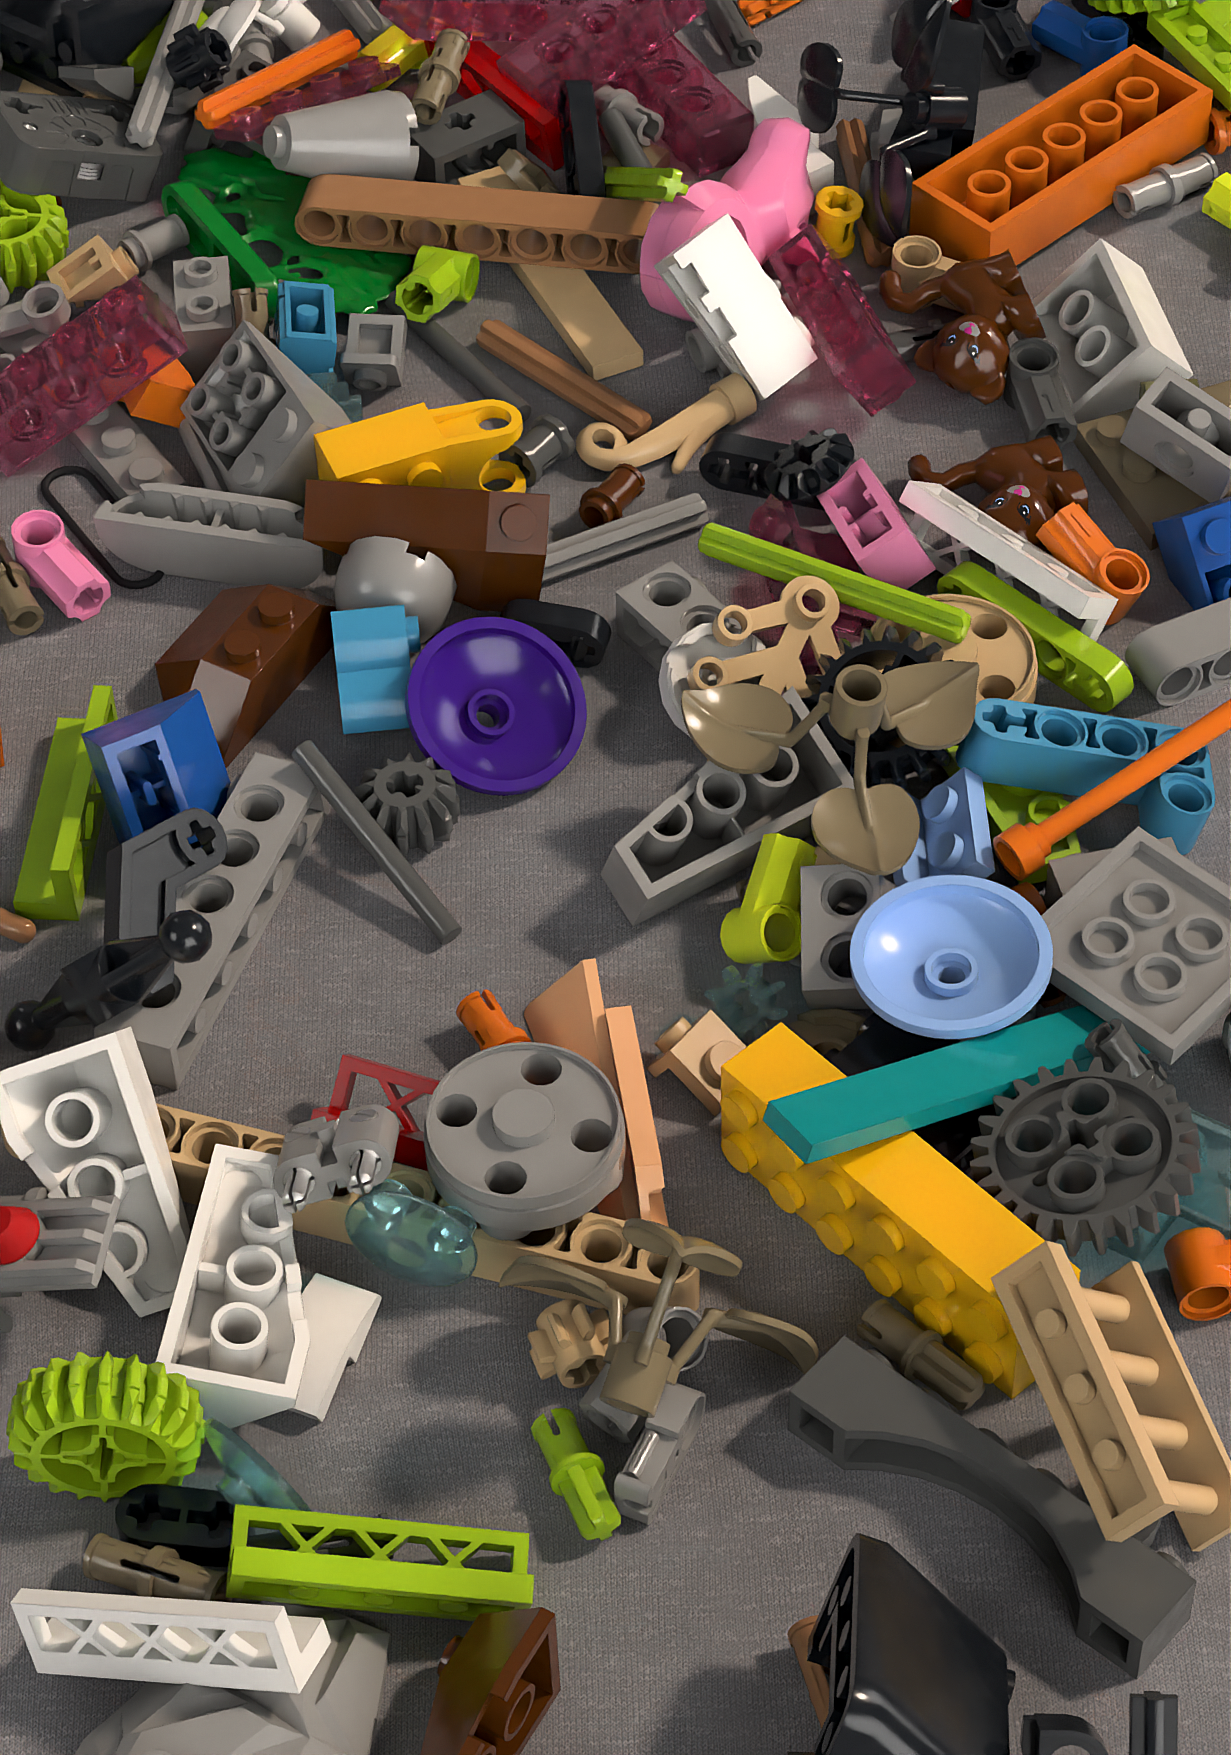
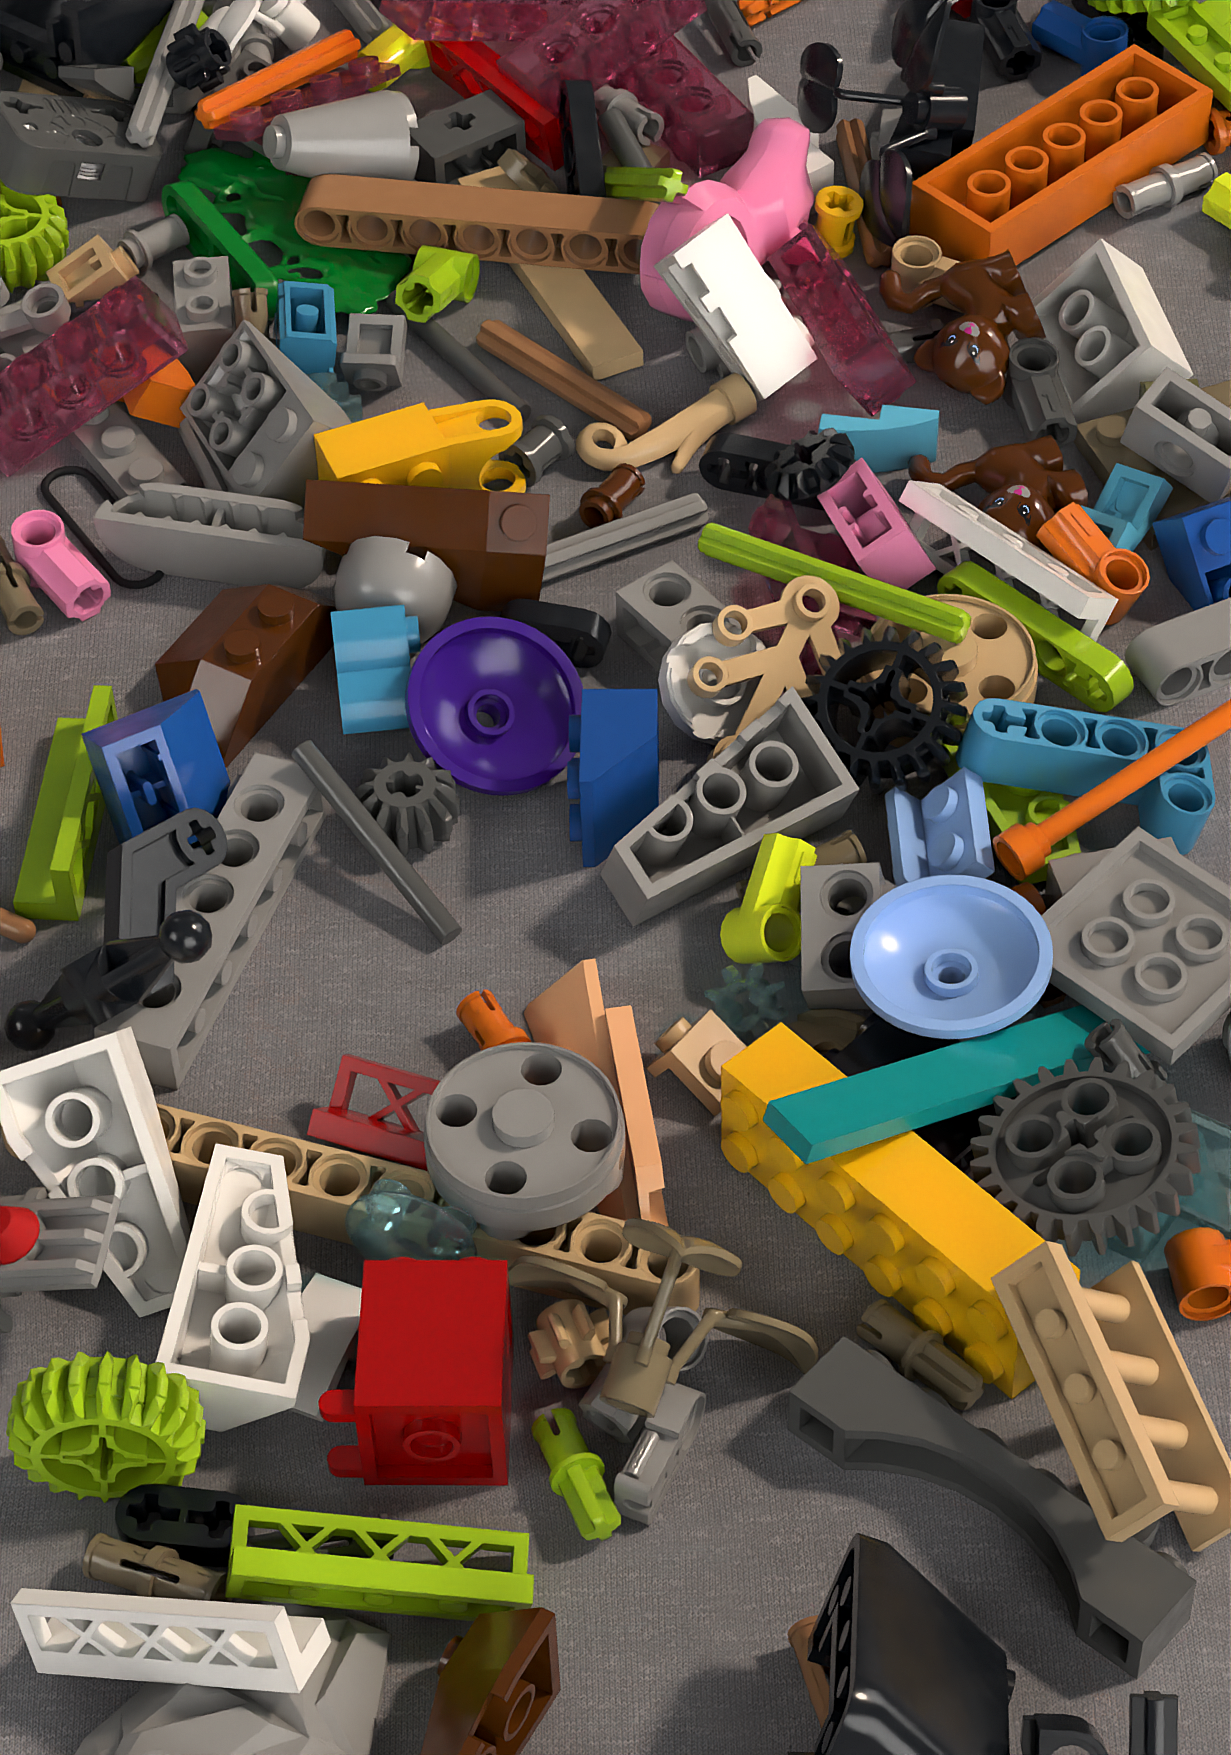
(247, 1474): clear light blue dish -> none
(345, 1152): light grey piece -> none
(429, 1375): none -> red container
(439, 75): dark tan pin -> none
(616, 767): none -> blue slope
(862, 826): dark tan plant -> none
(892, 439): none -> medium azure slope
(1129, 505): none -> medium azure slope

